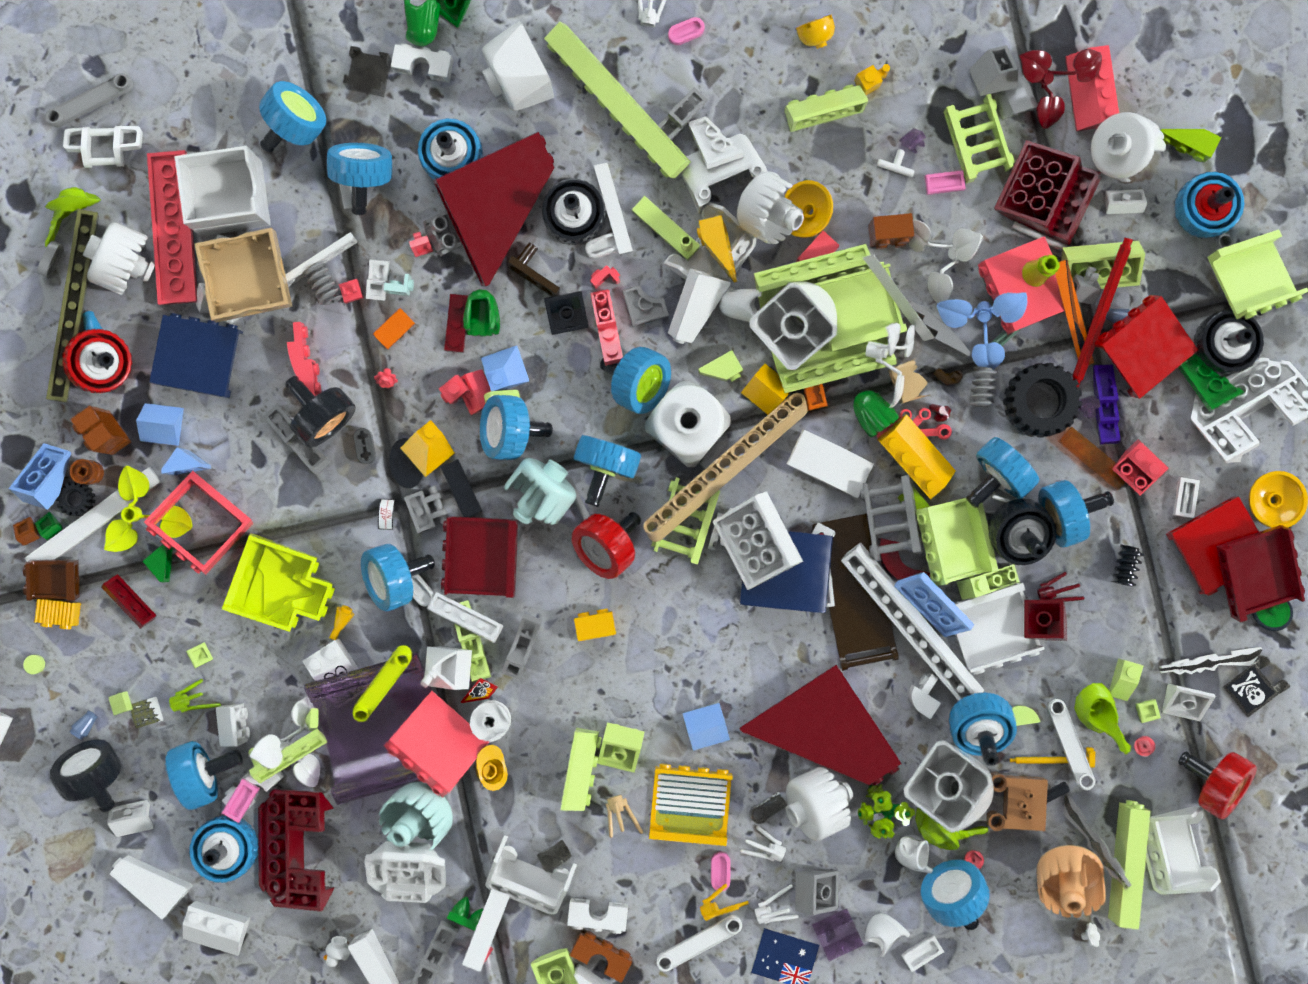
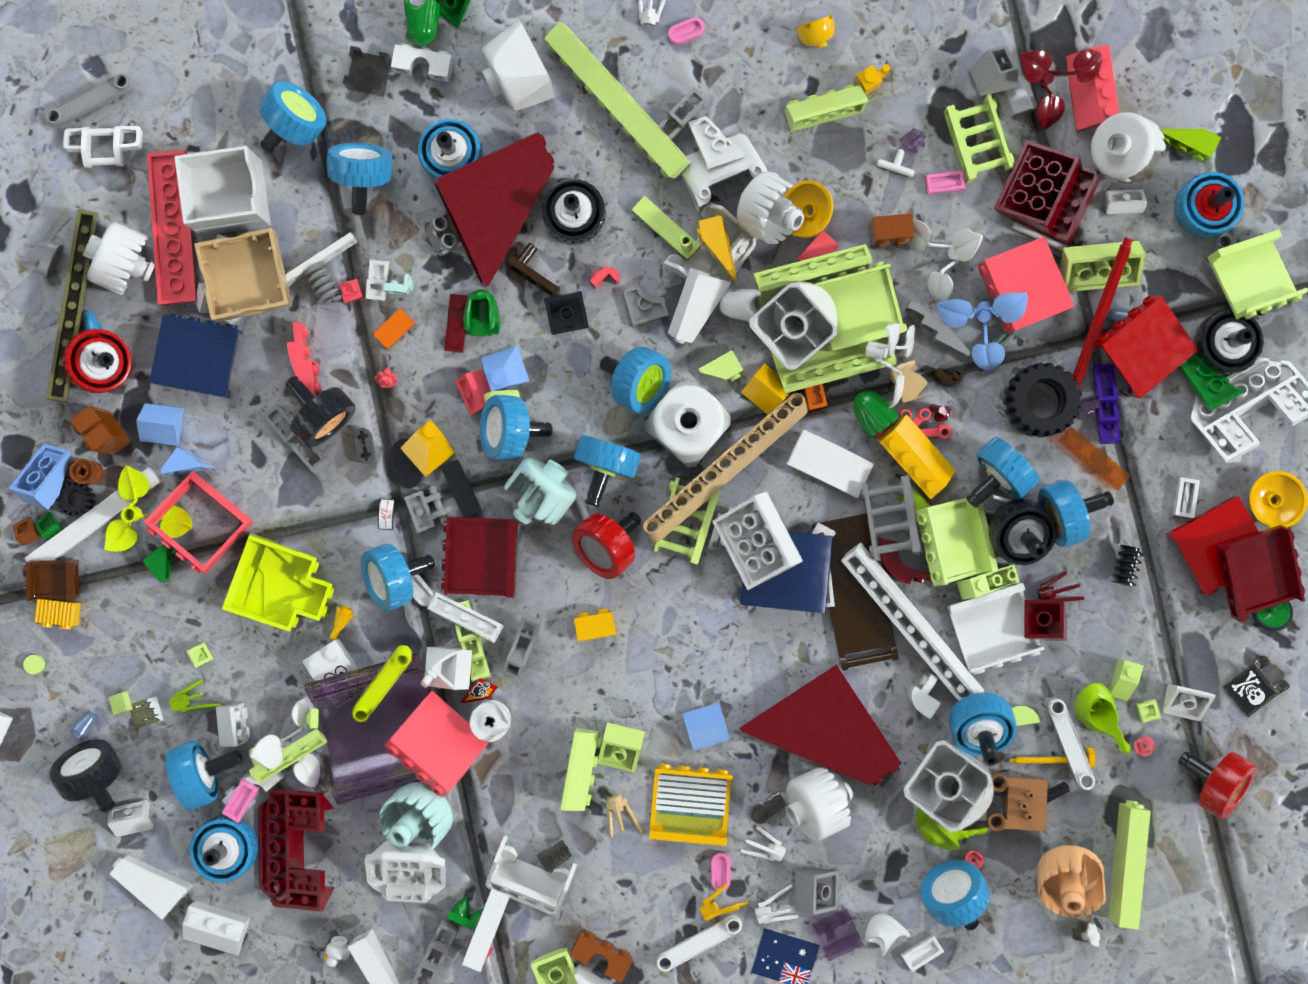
(67, 202): lime hat -> none
(128, 601): dark red plate -> none
(420, 245): coral tile -> none
(453, 390): coral bracket -> none
(491, 768): yellow piece -> none
(581, 916): white arch -> none
(601, 246): white tile -> none
(606, 327): coral slope -> none
(613, 208): white sticker -> none
(884, 805): lime plant -> none
(898, 297): white sticker -> none
(913, 854): white piece -> none
(934, 604): light blue plate -> none
(983, 387): light grey piece -> none
(1038, 271): lime plant -> none
(1071, 307): orange sticker -> none
(1087, 286): light grey brick -> none
(1095, 842): light grey sword -> none
(1139, 467): coral slope -> none
(1174, 855): white windscreen -> none
(1241, 657): white sword -> none

